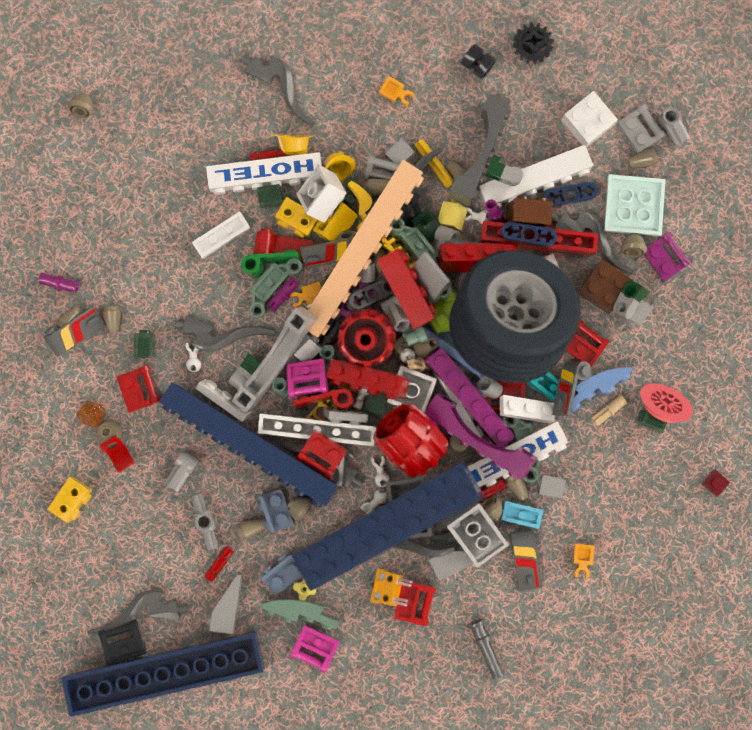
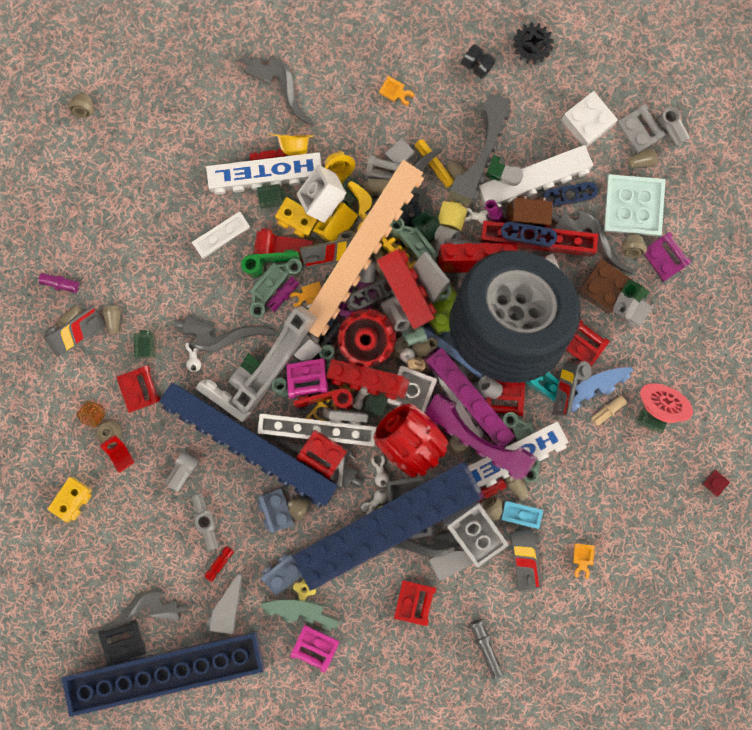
(250, 528): dark tan cone -> none
(387, 588): light orange piece -> none
(526, 409): white plate -> none
(552, 486): light grey brick -> none

